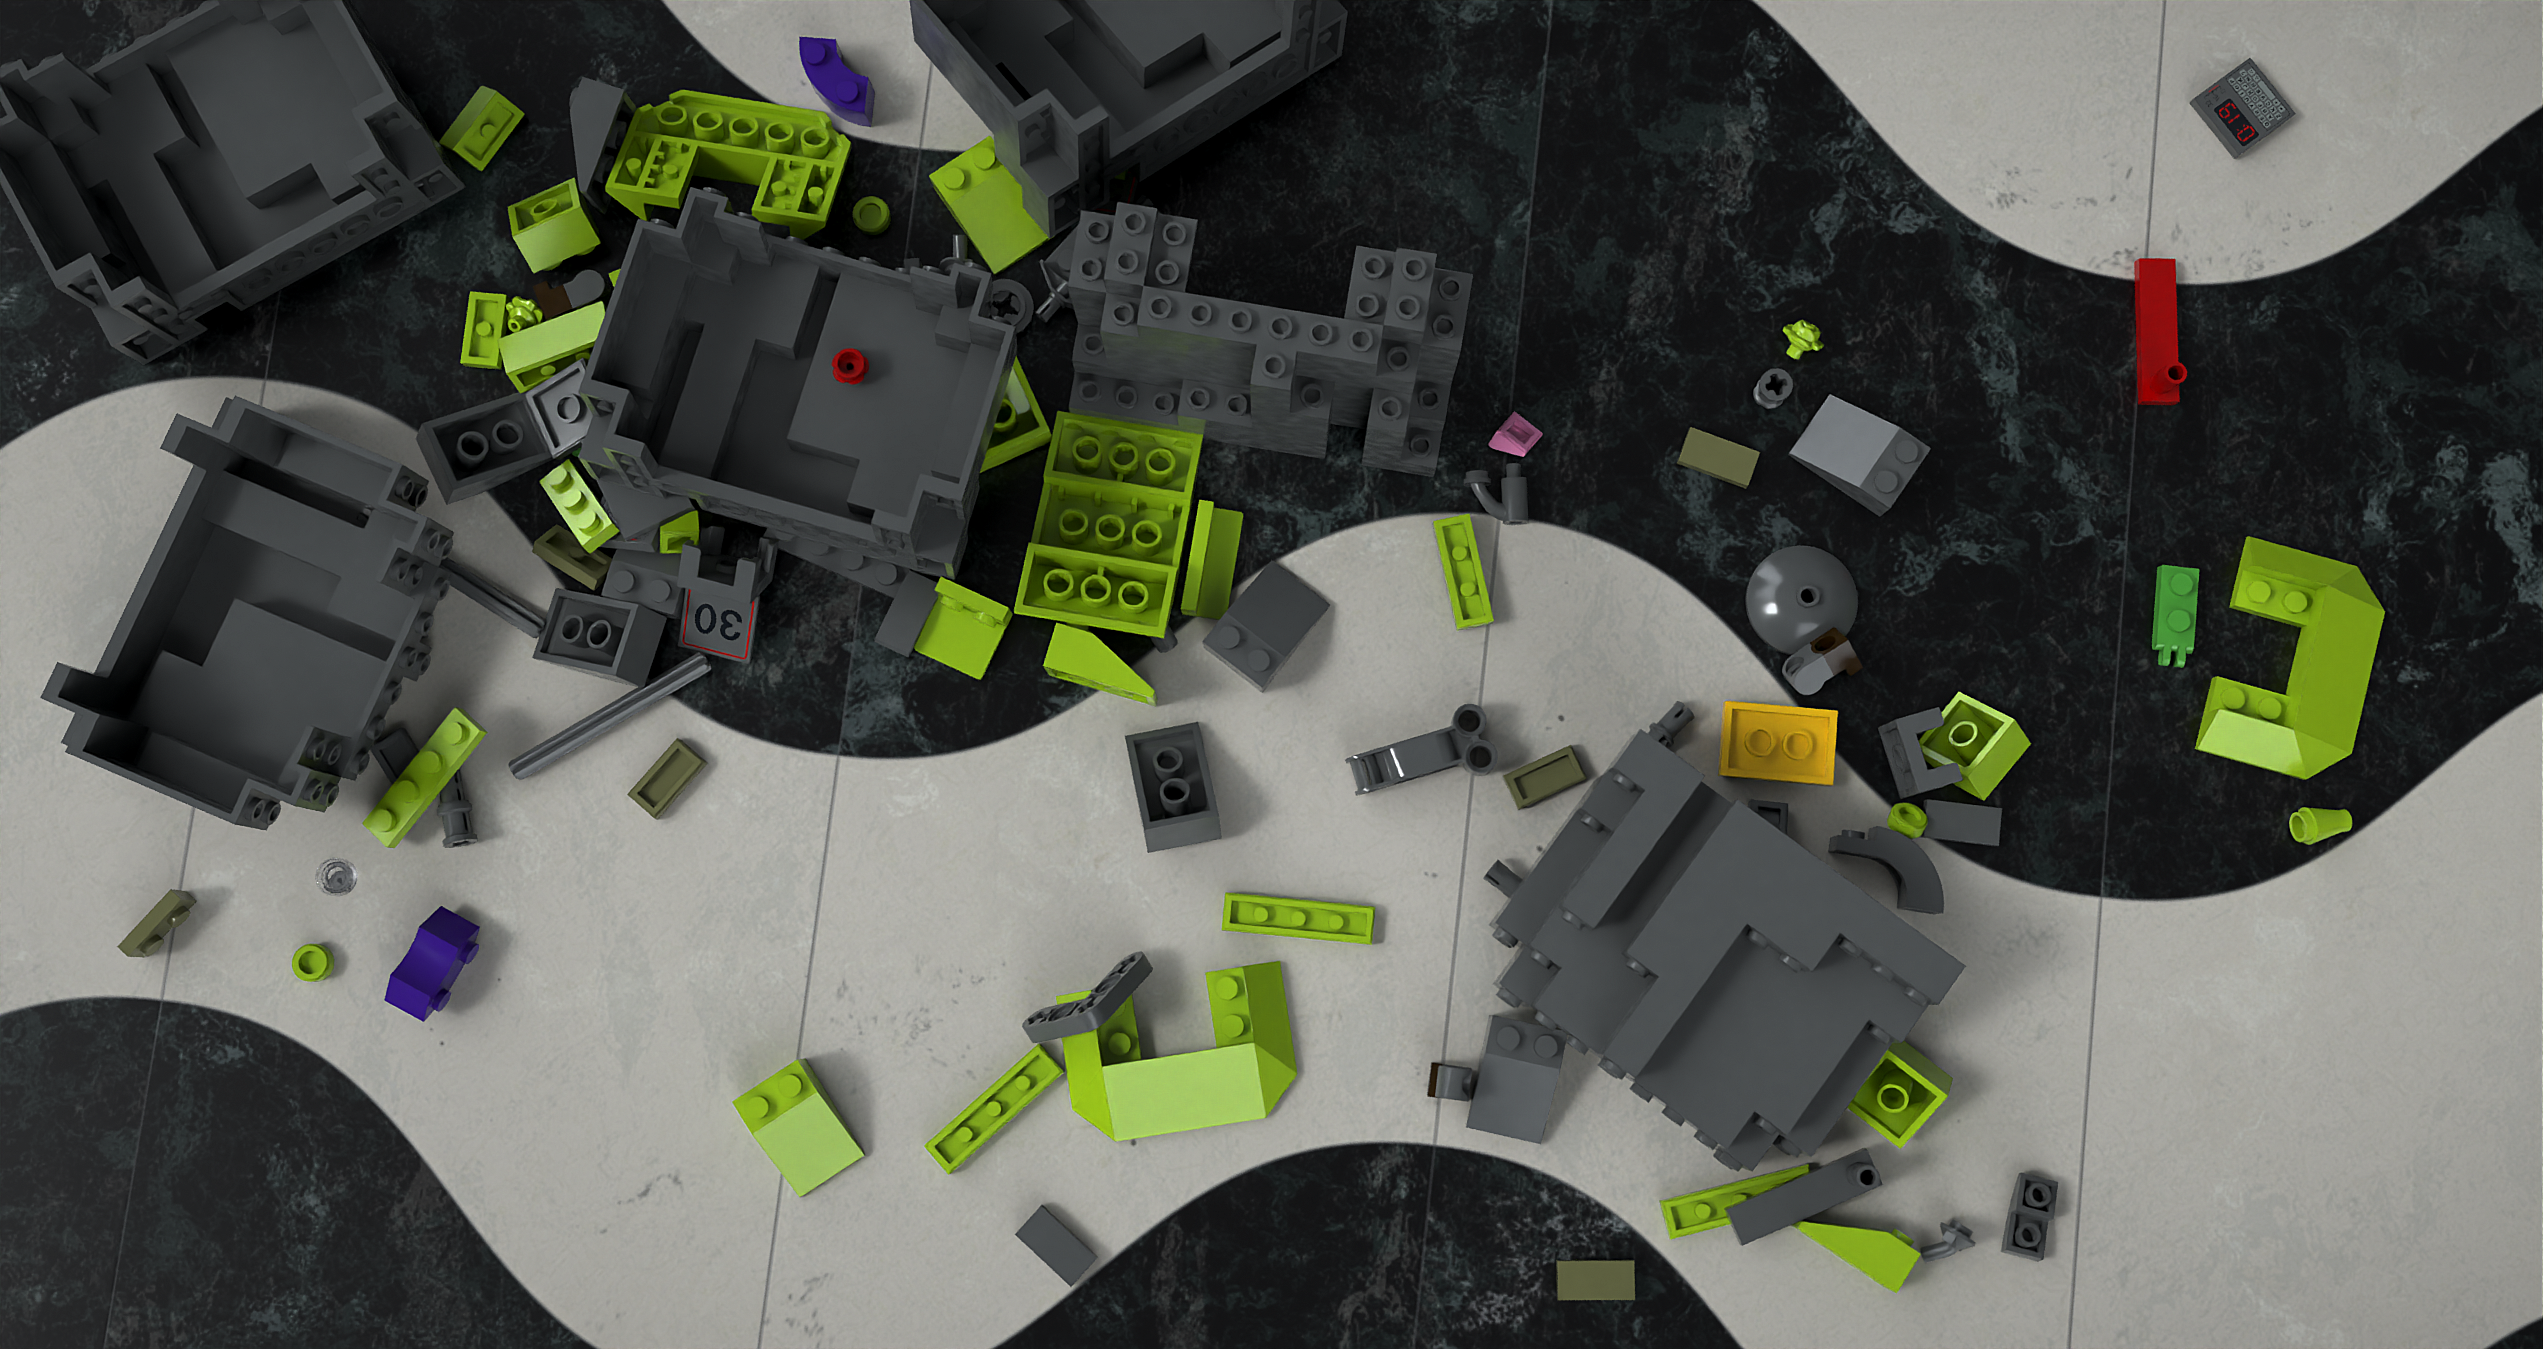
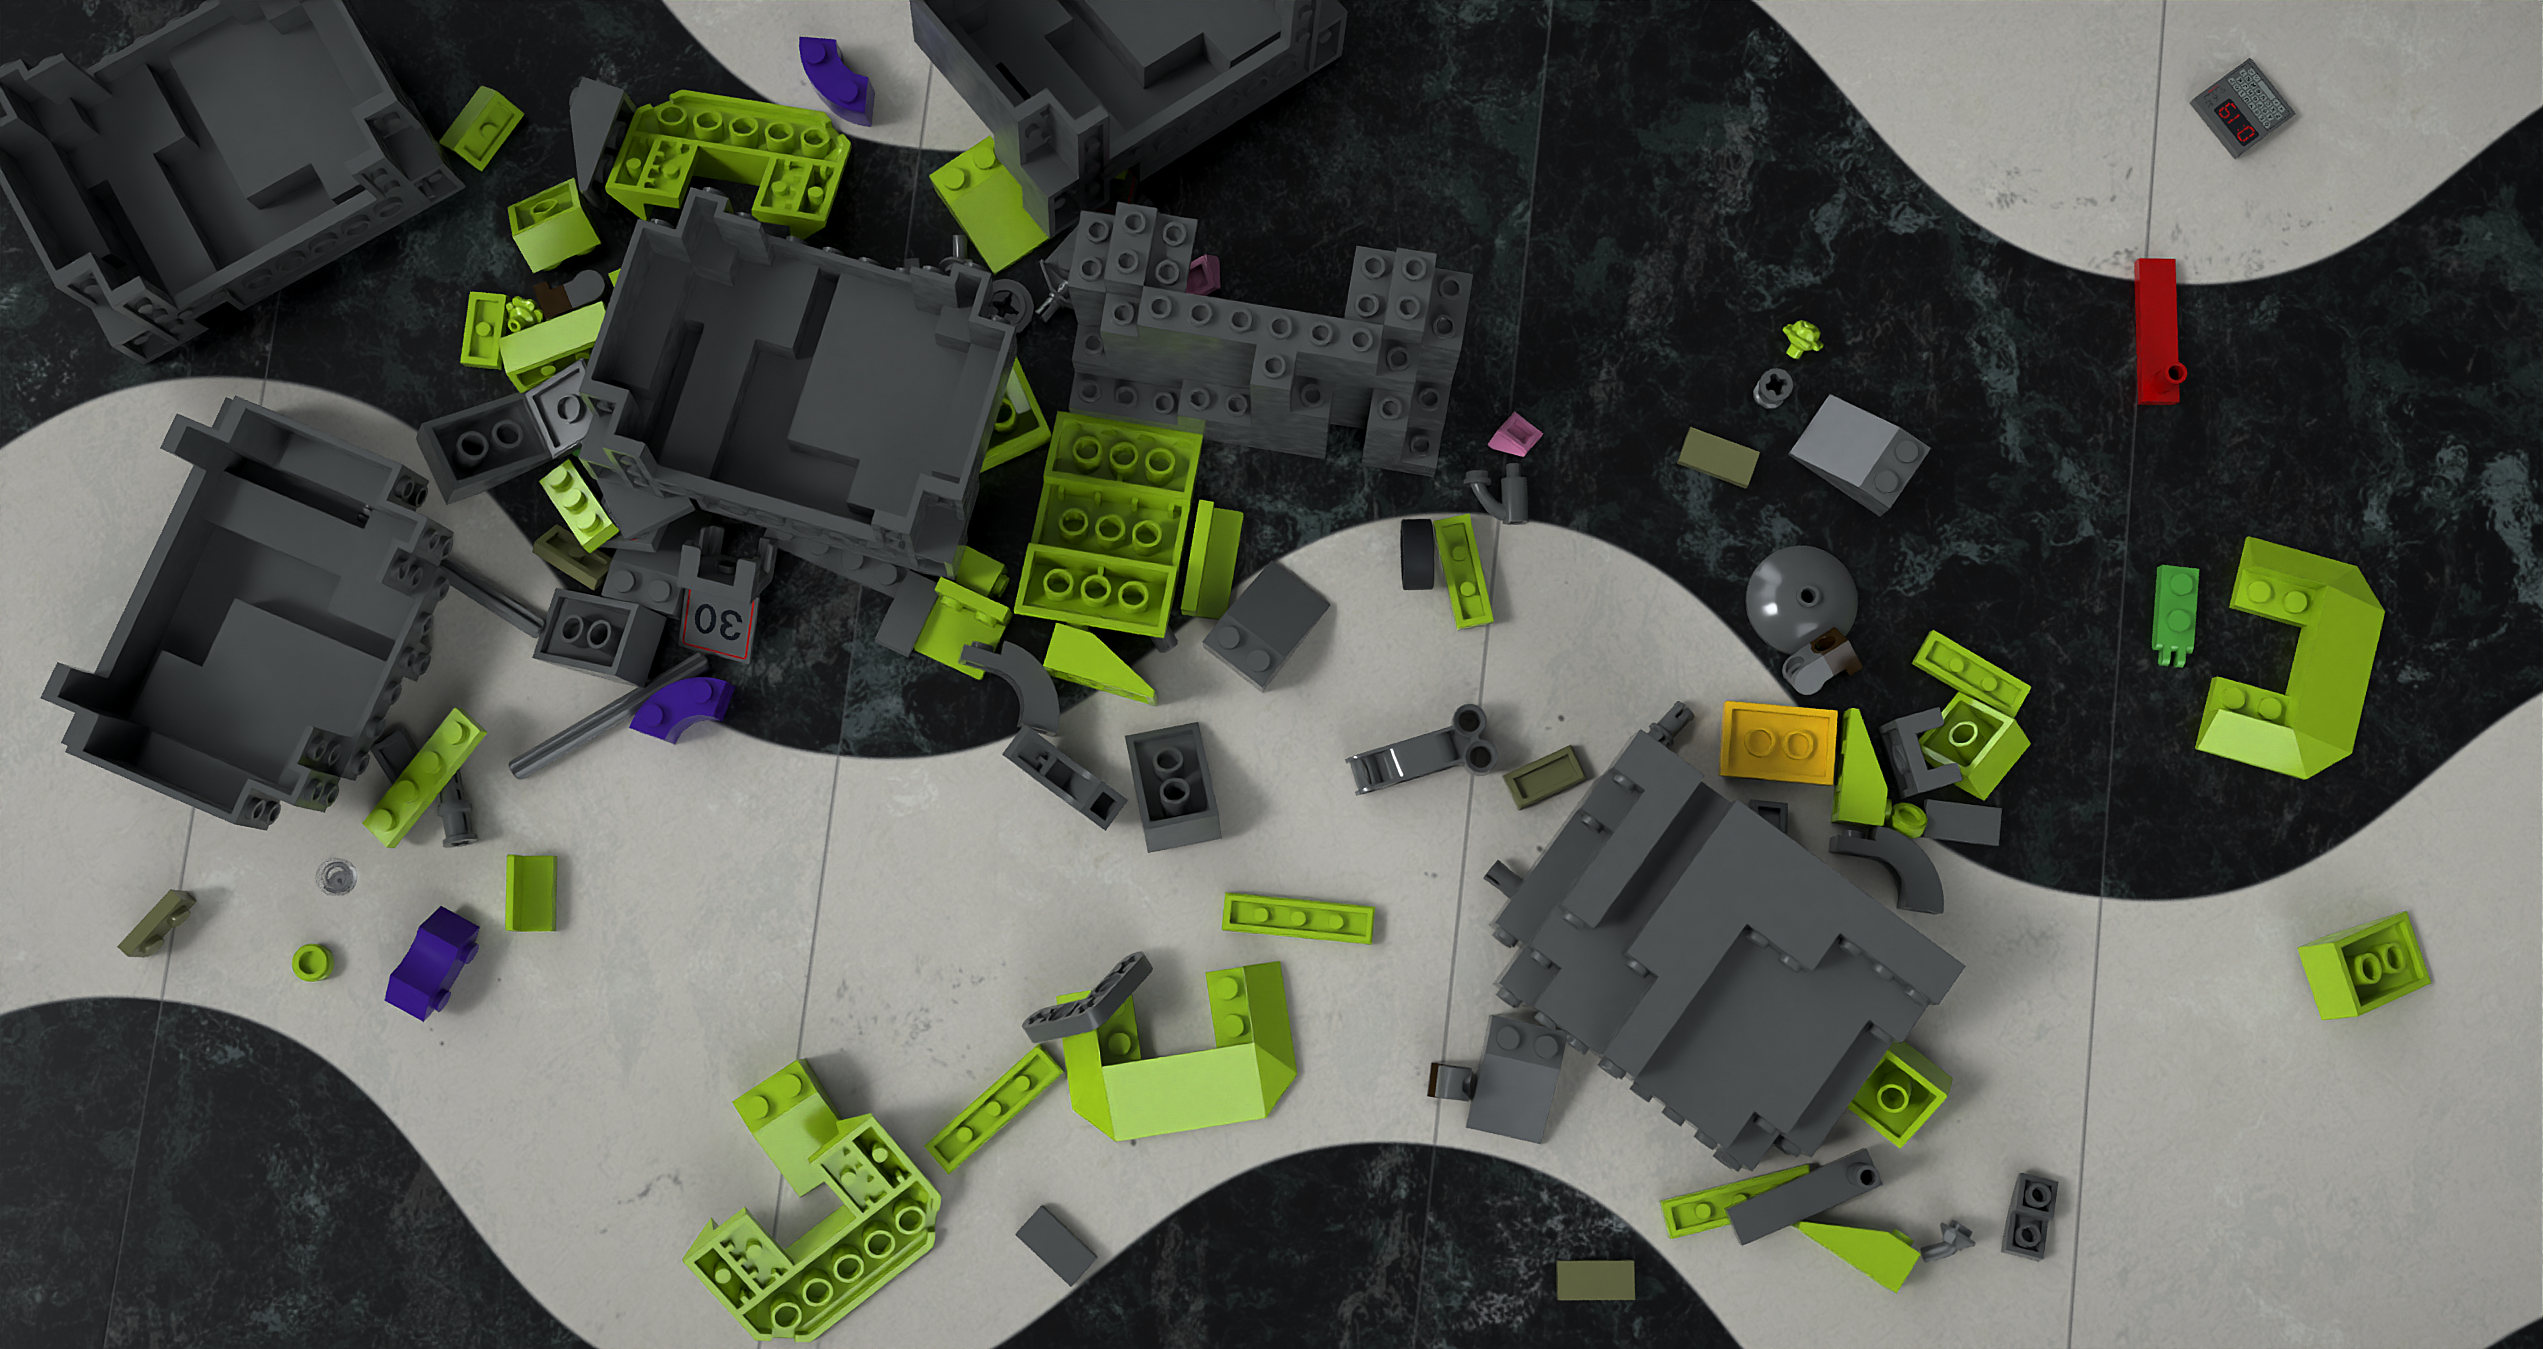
(531, 893): none -> lime panel
(667, 778): olive tile -> none
(678, 531): lime slope -> none
(682, 705): none -> dark purple brick
(841, 1260): none -> lime slope
(847, 357): red plate -> none
(871, 215): lime tile -> none
(982, 574): none -> lime brick
(1028, 678): none -> dark grey arch
(1064, 777): none -> dark grey arch
(1204, 275): none -> bright pink slope
(1417, 554): none -> black tyre
(1859, 782): none -> lime slope
(1971, 674): none -> lime plate
(2316, 824): lime cone -> none
(2364, 966): none -> lime slope

